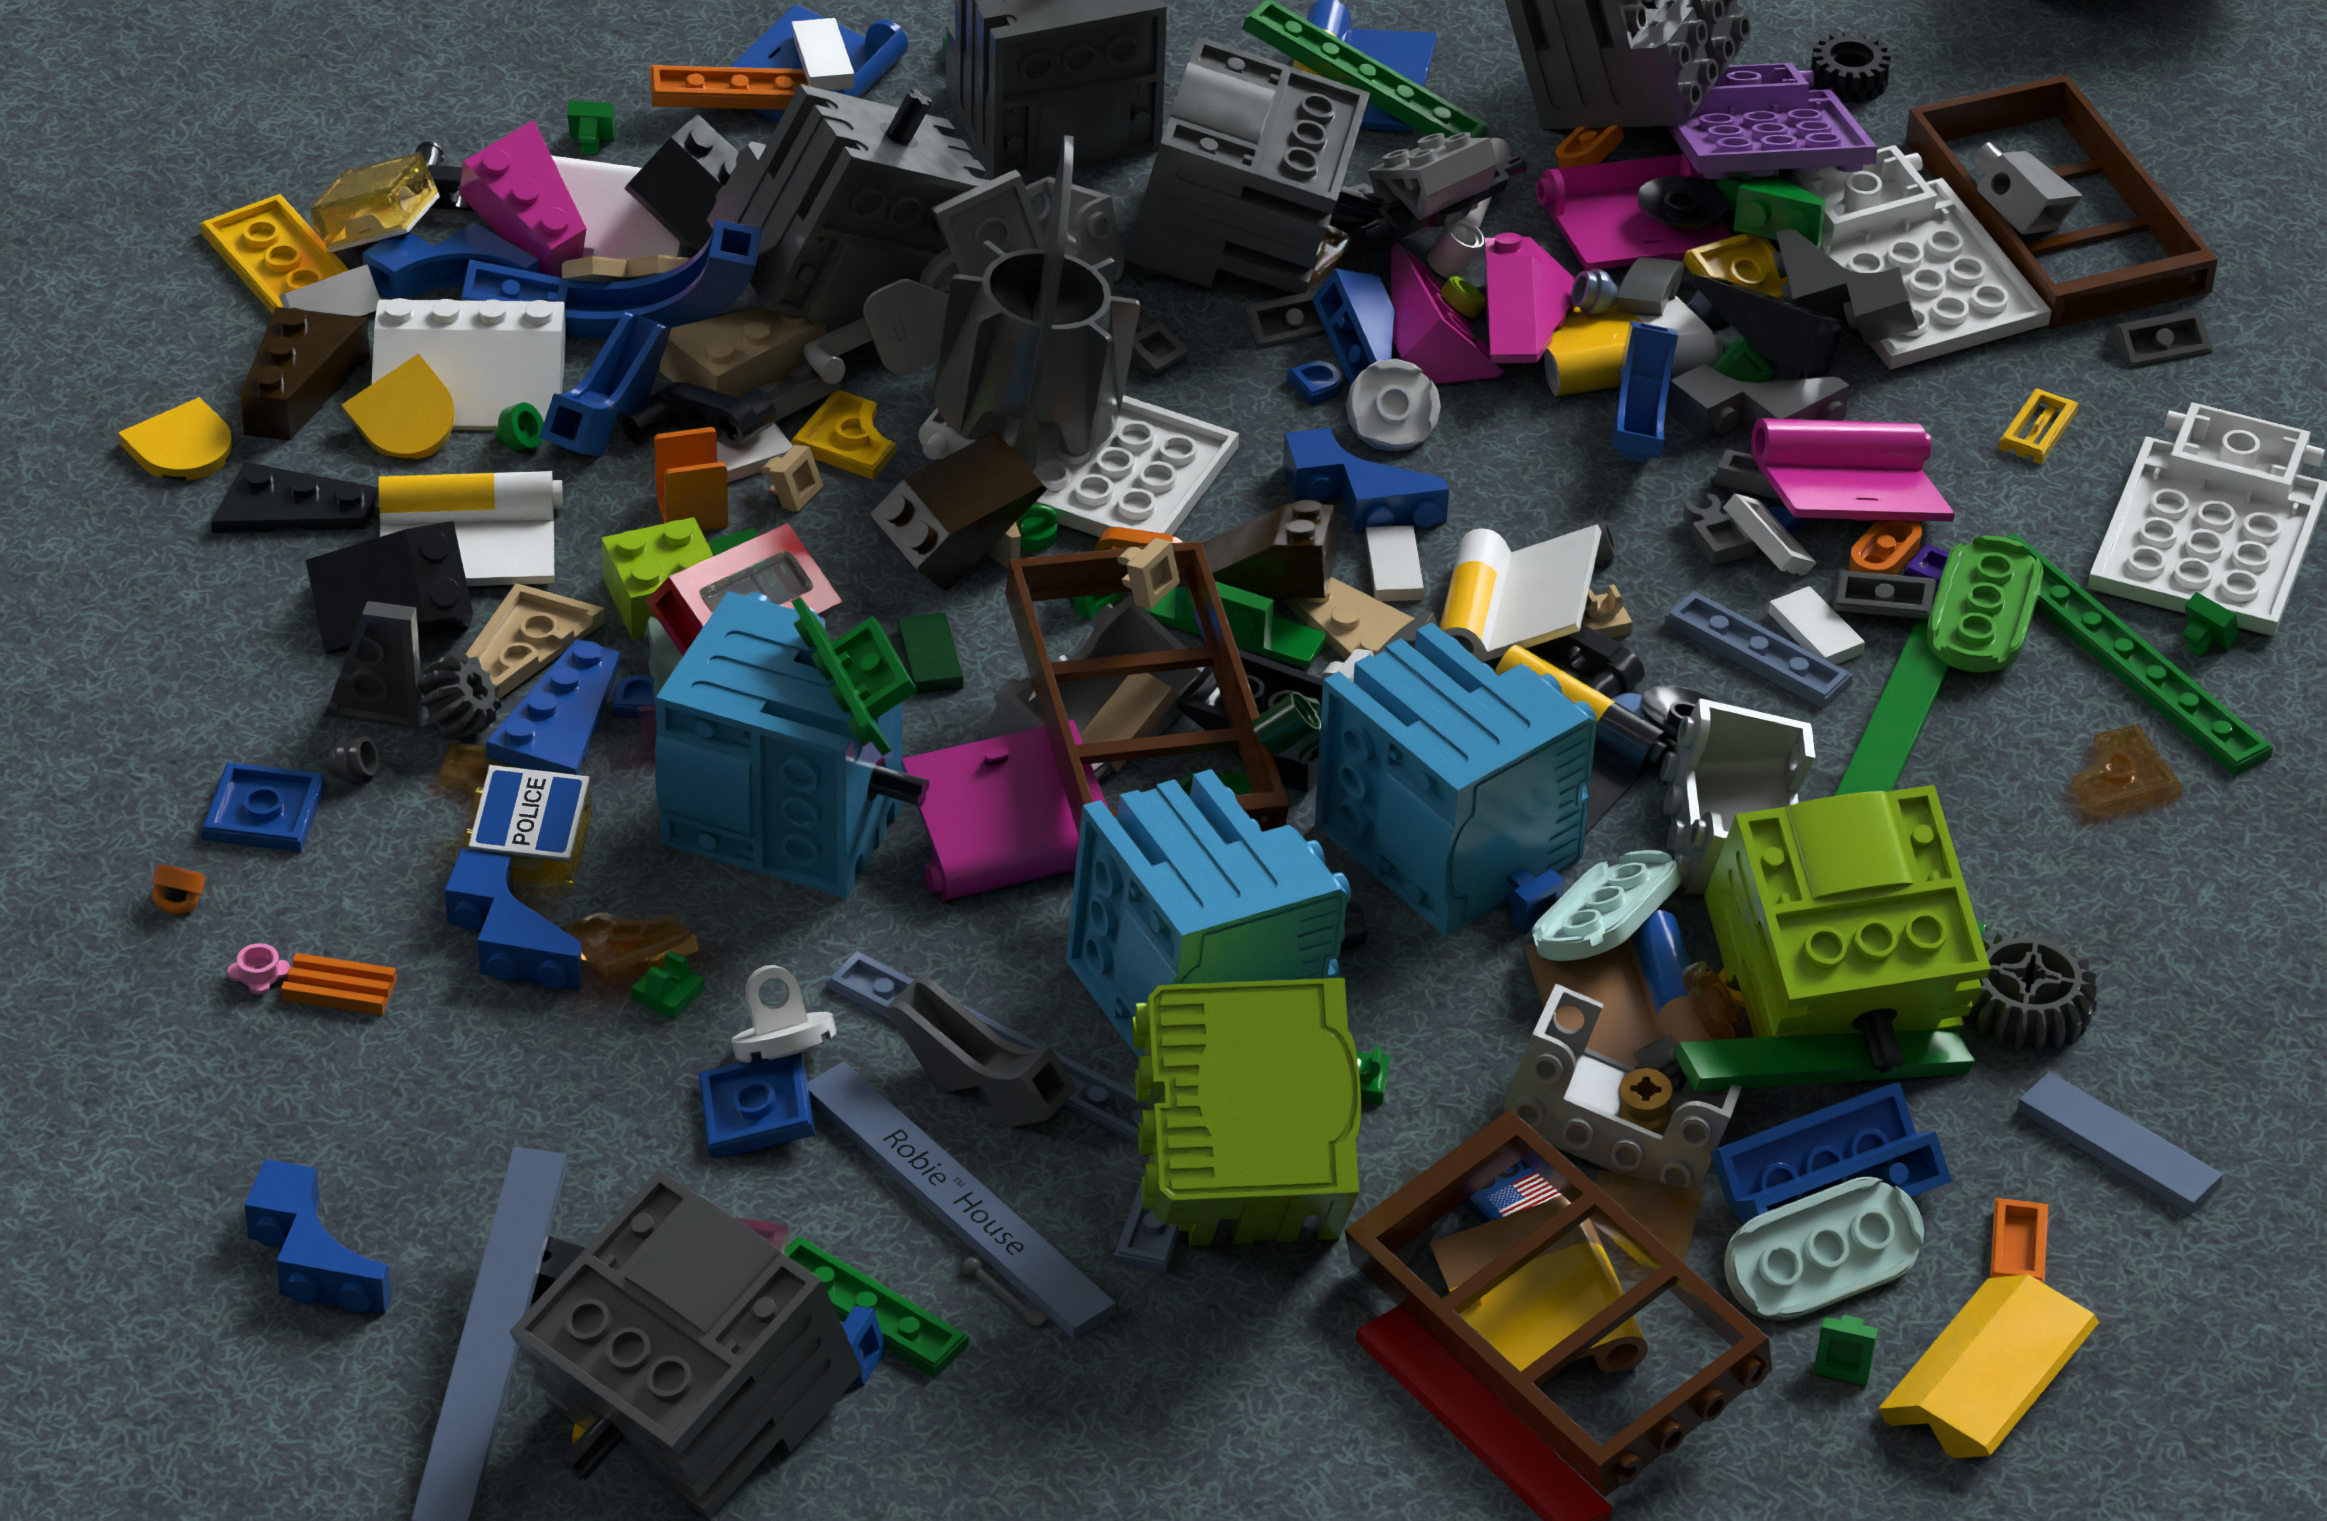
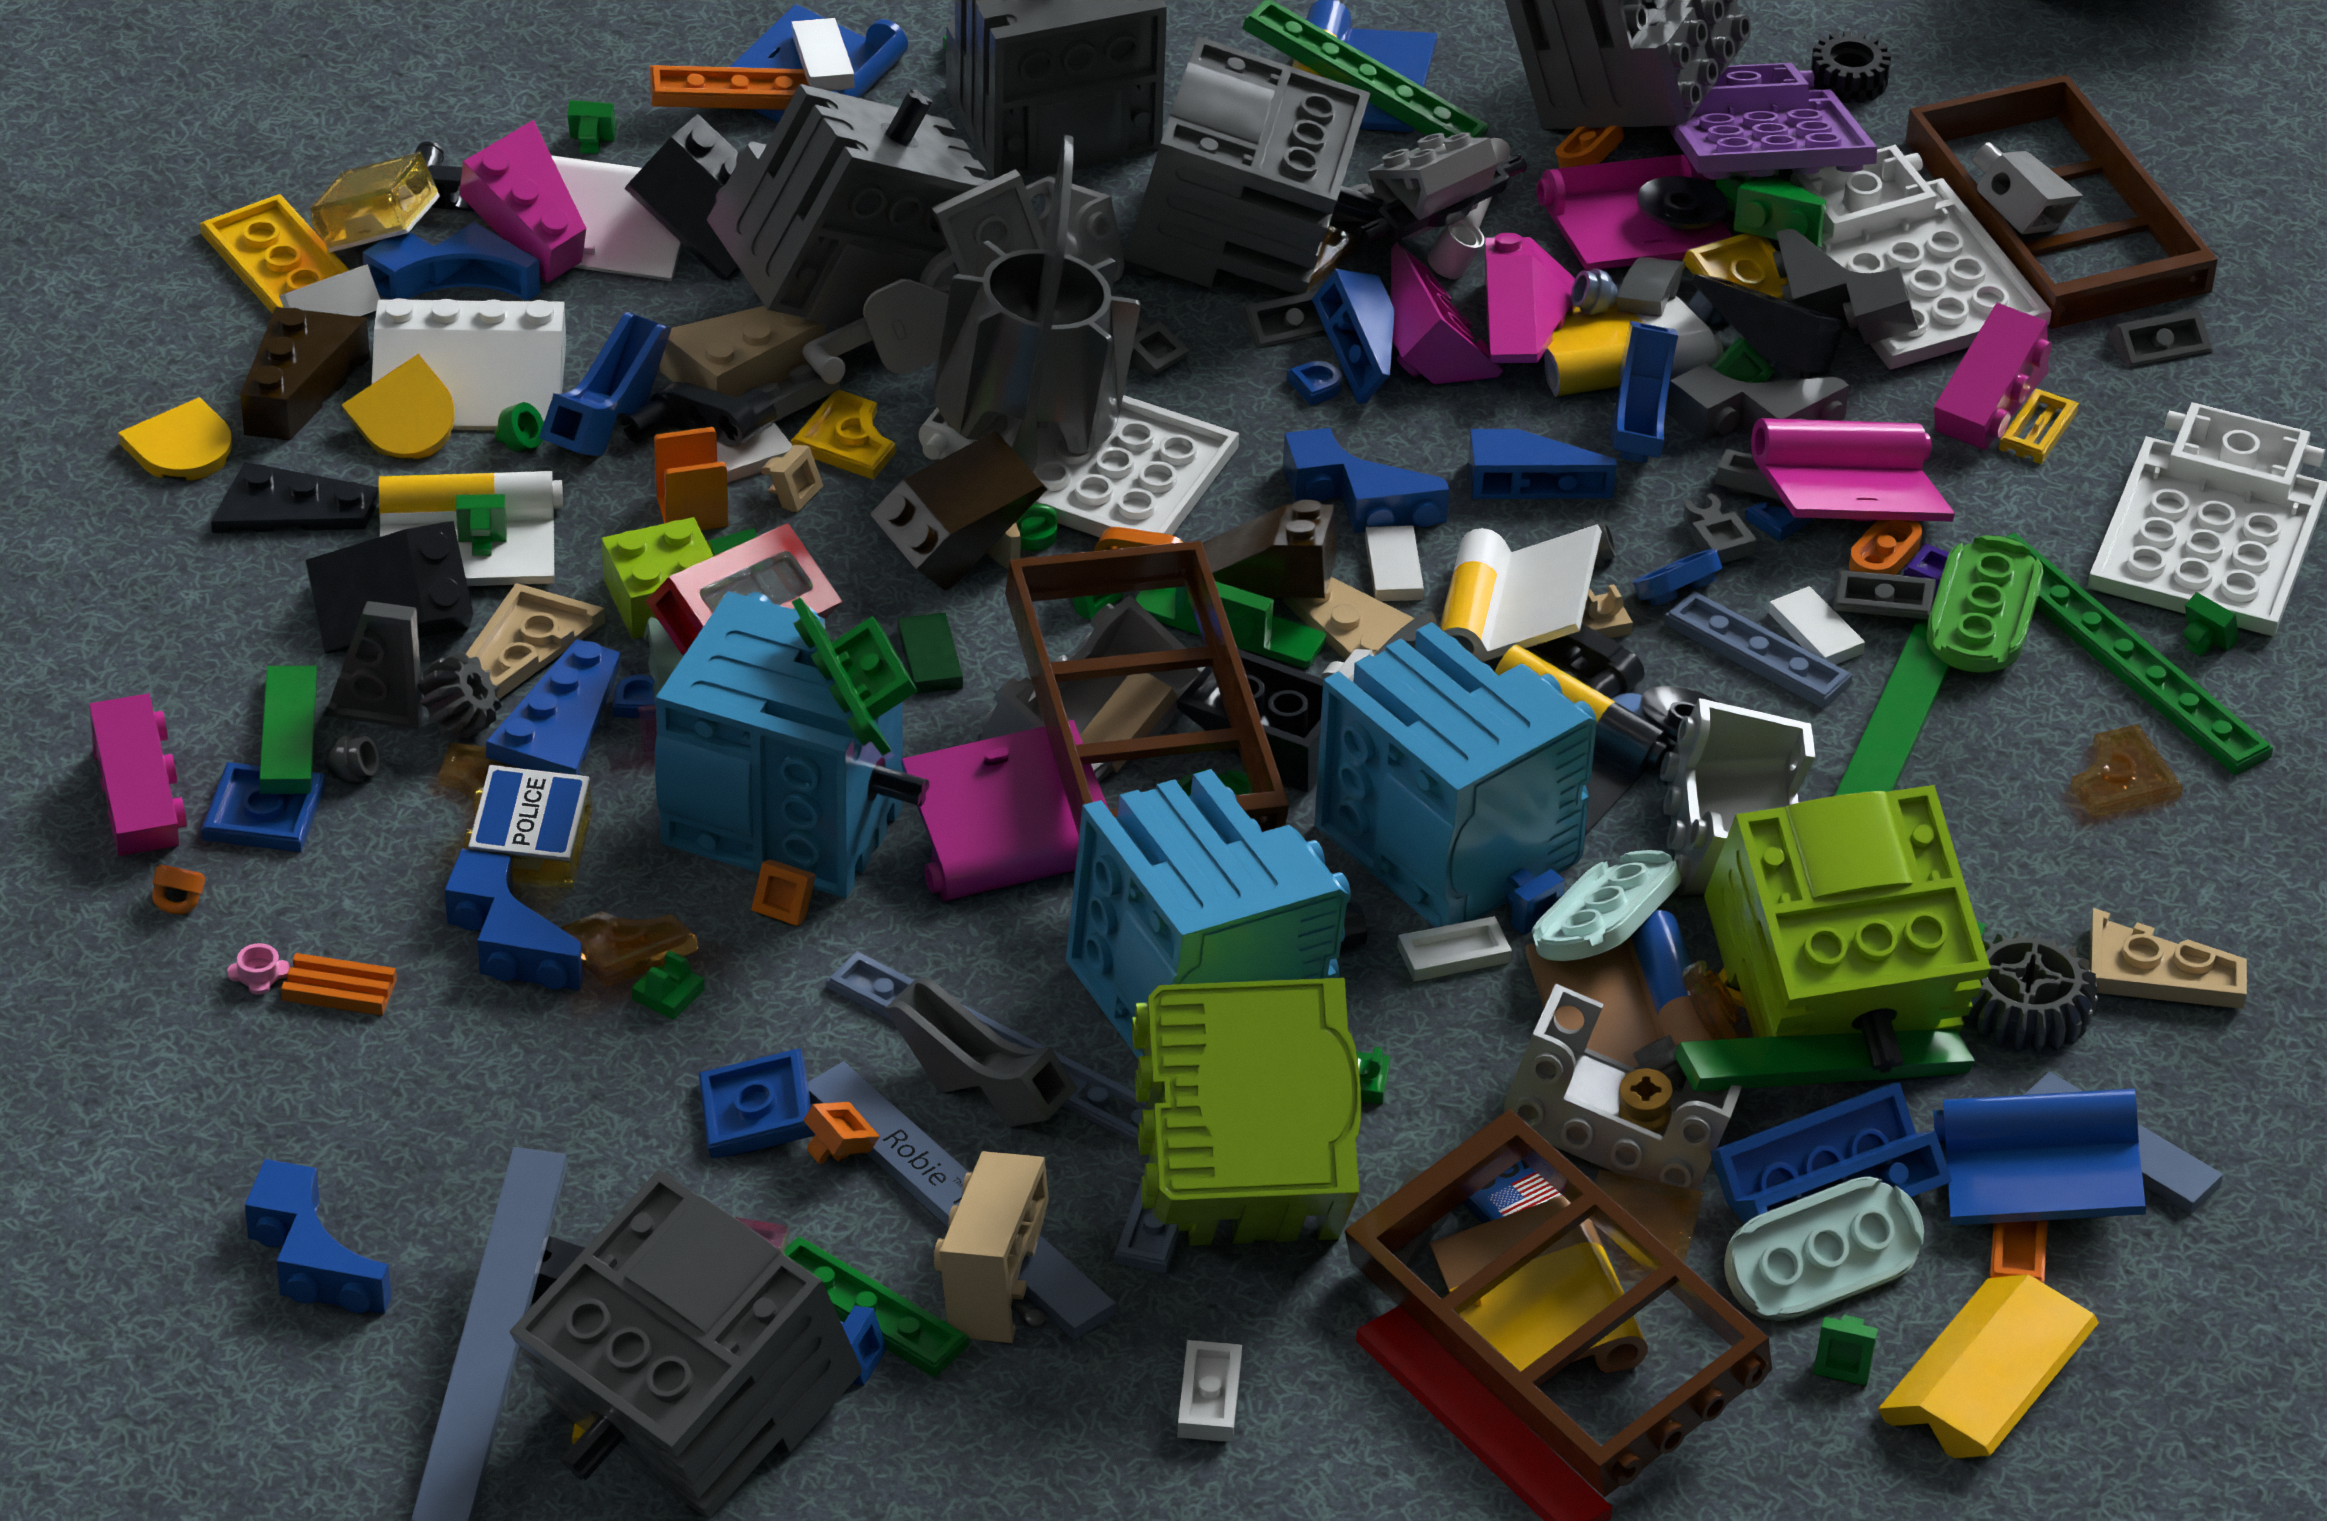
(136, 774): none -> dark pink wedge
(288, 730): none -> green tile
(481, 521): none -> green tile
(615, 270): tan tile -> none
(674, 298): blue arch -> none
(783, 892): none -> orange tile
(783, 1027): white tile -> none
(838, 1131): none -> orange tile
(988, 1240): none -> tan wedge
(1150, 572): tan tile -> none
(1209, 1391): none -> white plate
(1291, 728): dark green piece -> none
(1393, 405): white tile -> none
(1454, 948): none -> white tile
(1463, 296): lime tile -> none
(1535, 467): none -> blue slope
(1693, 570): none -> blue plate
(1769, 534): white tile -> none
(1994, 377): none -> dark pink wedge
(2042, 1156): none -> blue door
(2153, 968): none -> tan wing

